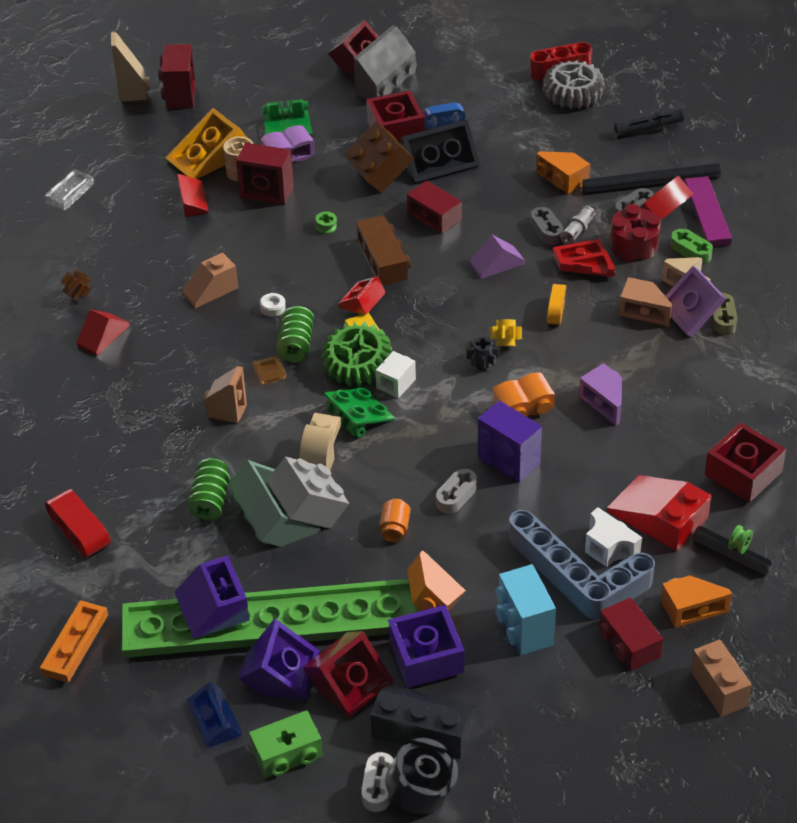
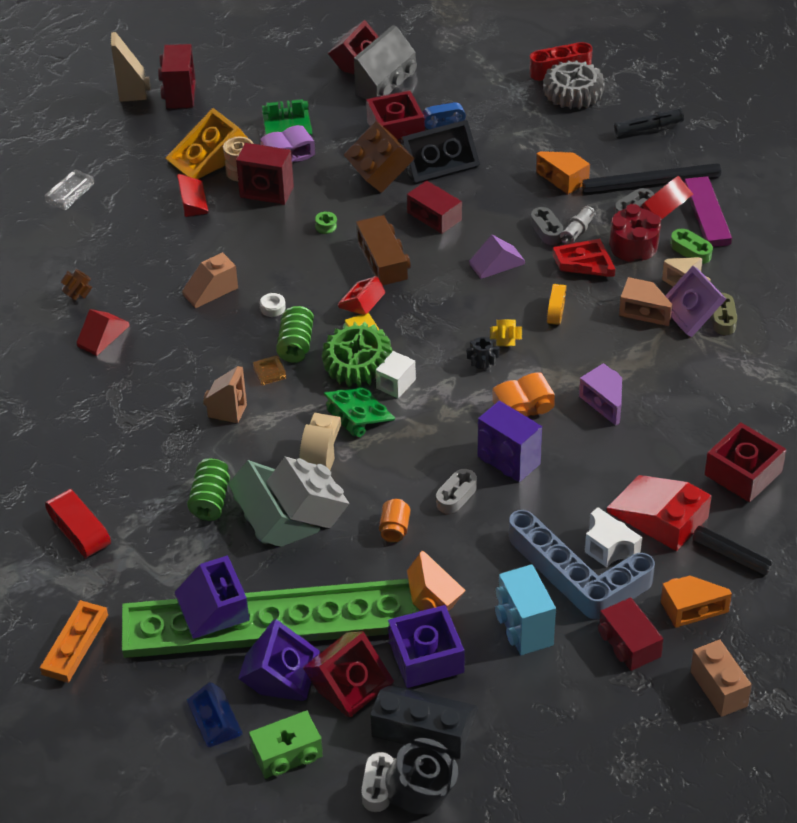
(740, 539): bright green bush -> none

